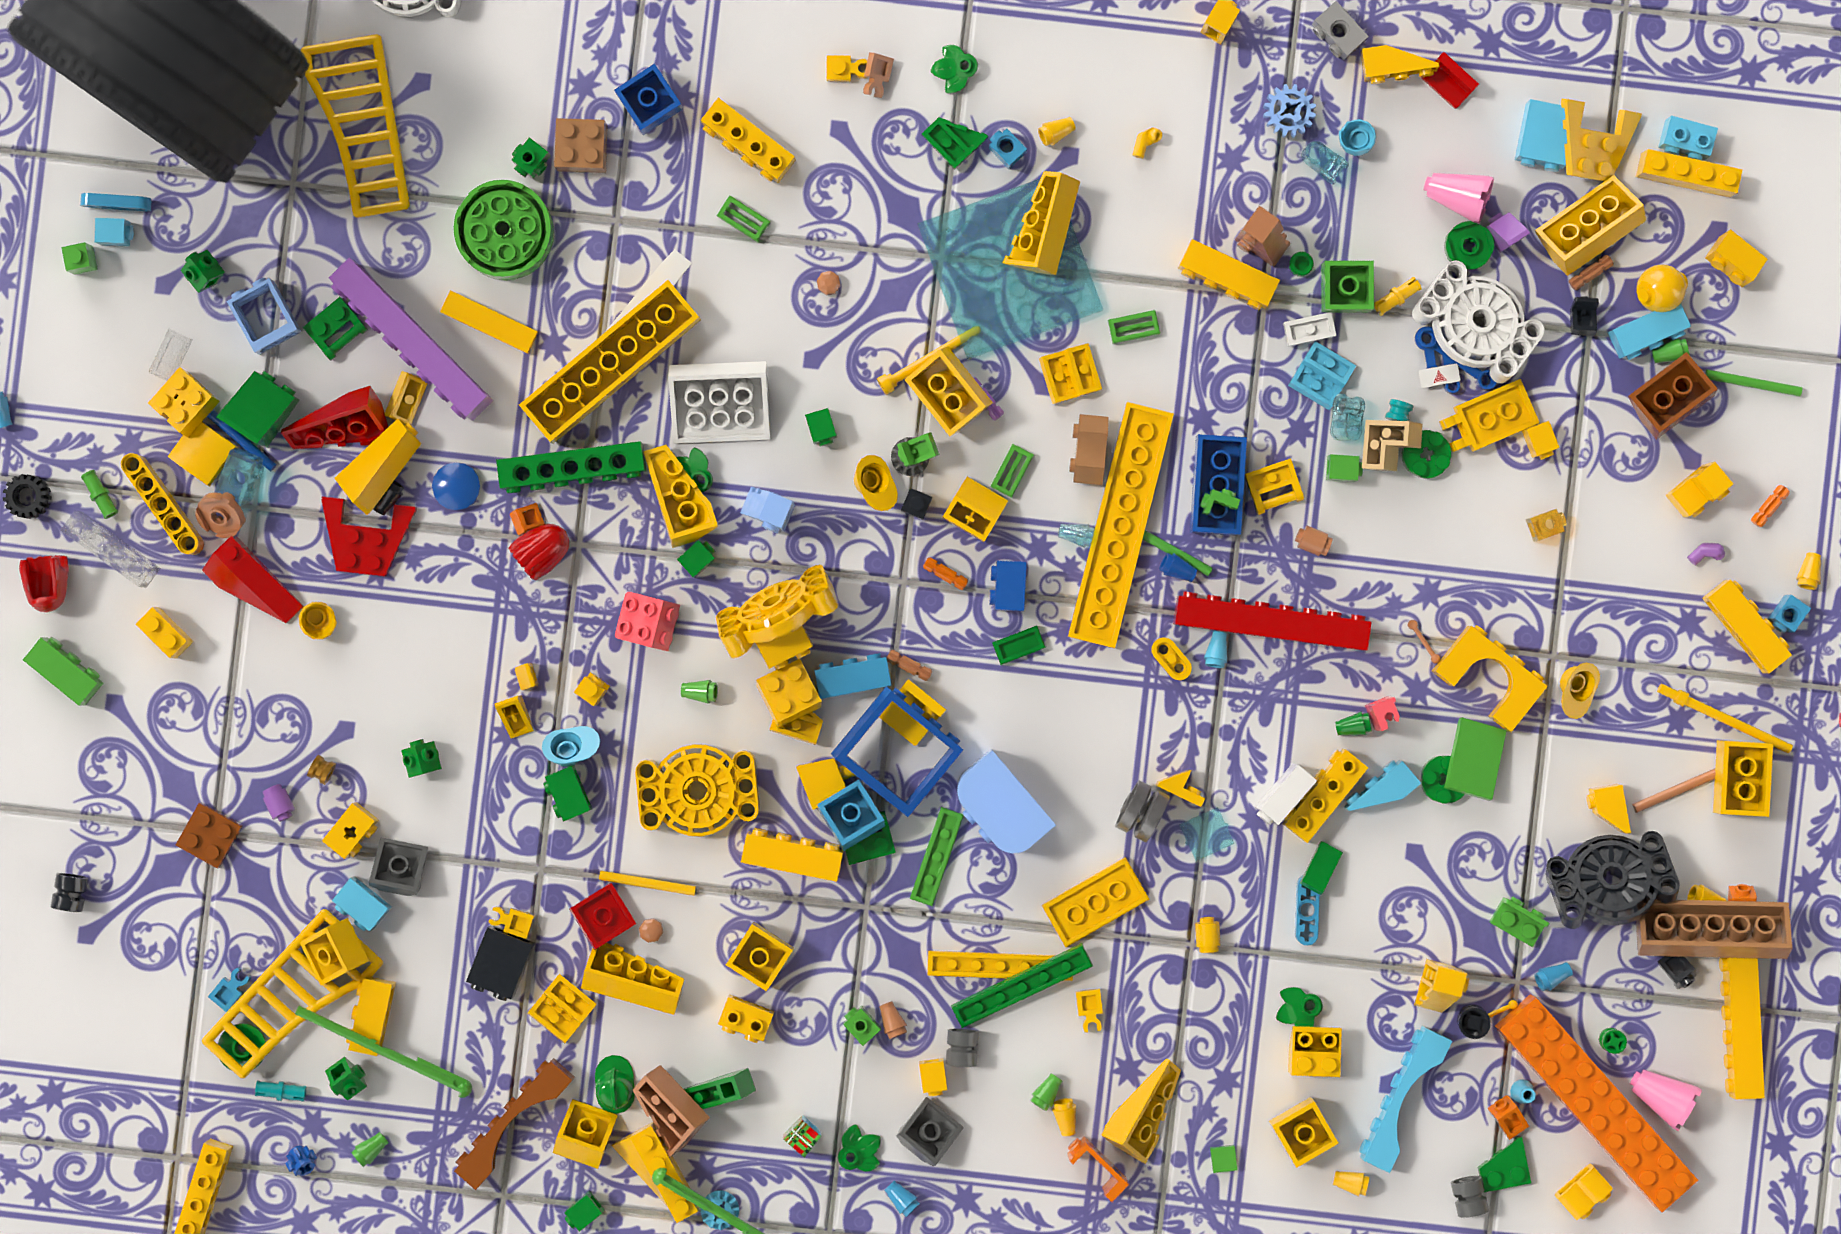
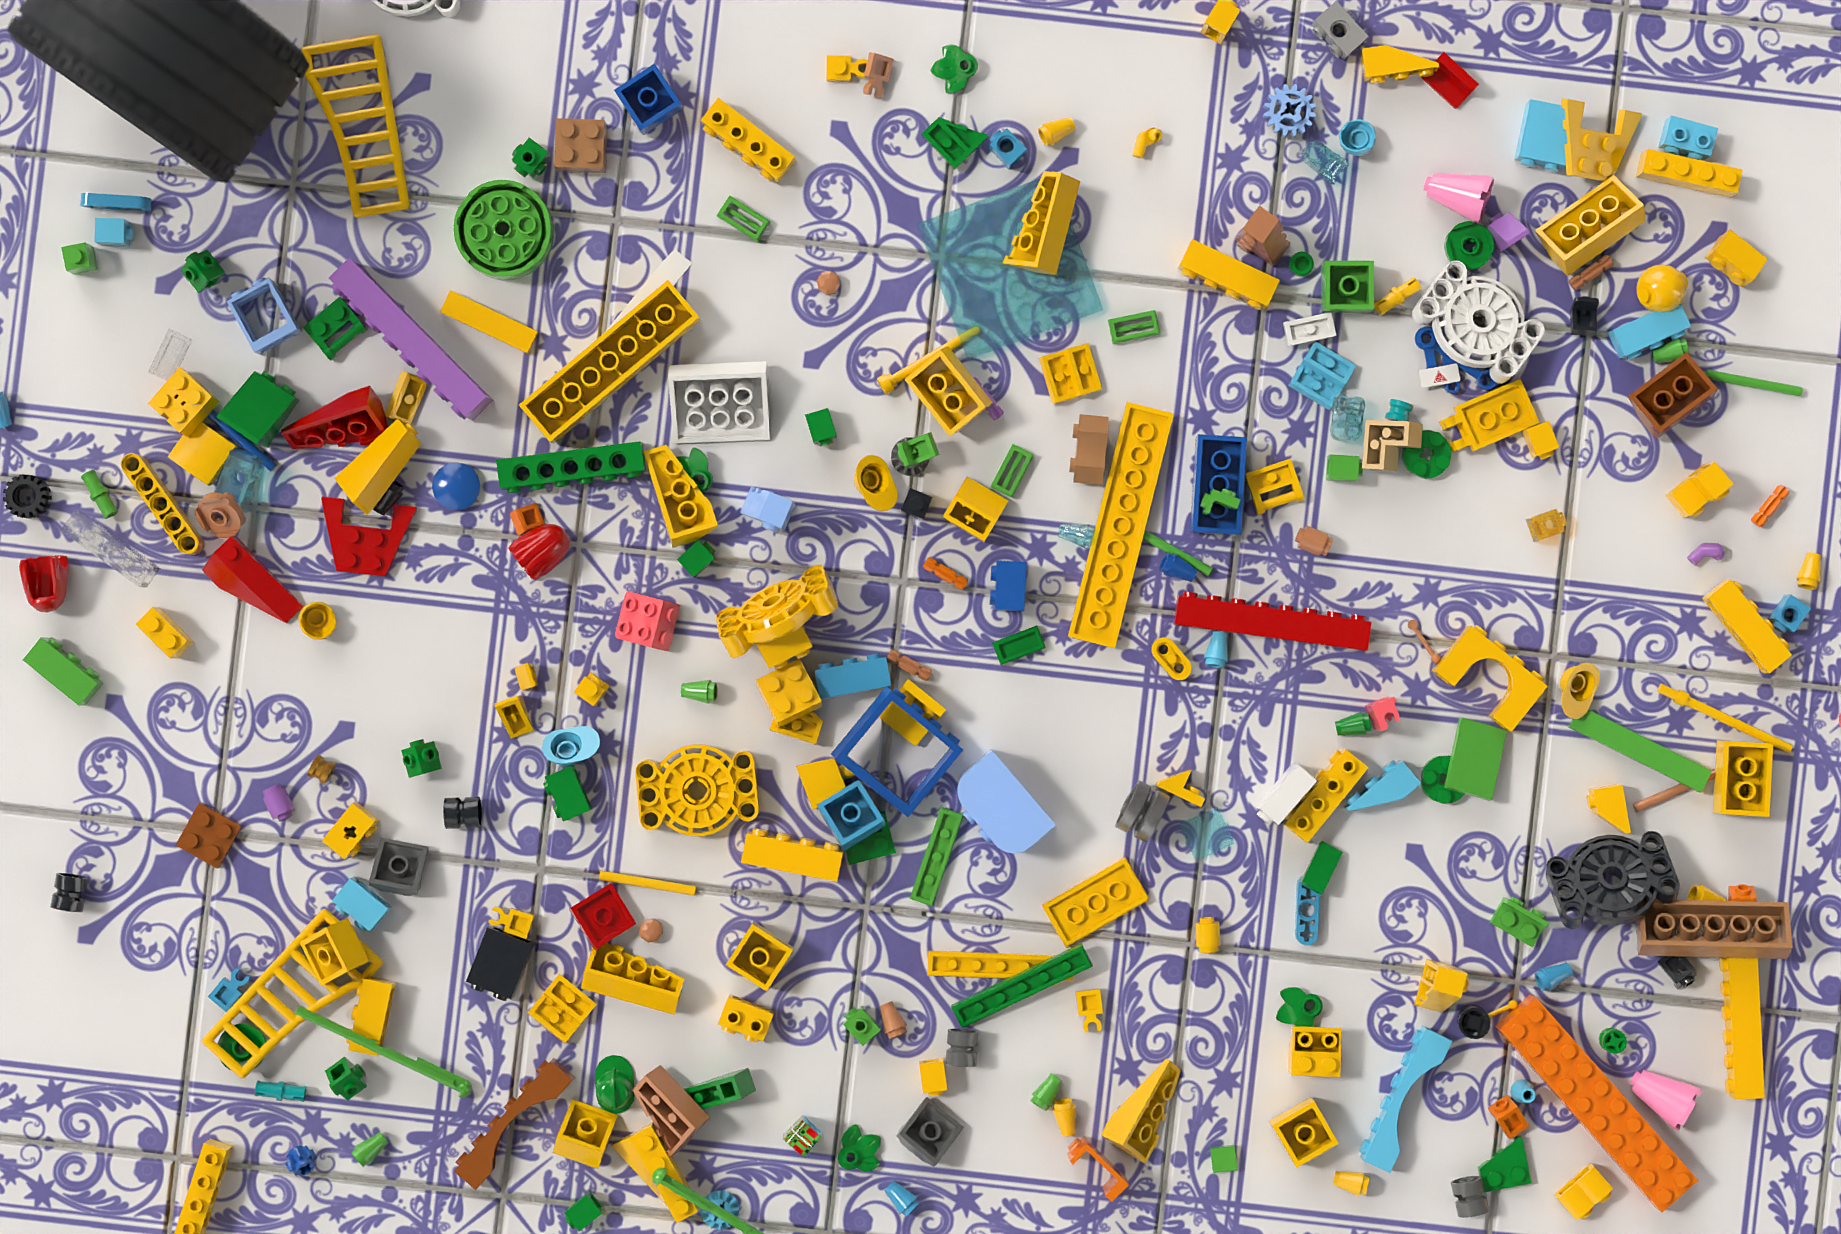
(462, 812): none -> black wheel
(1642, 750): none -> bright green tile

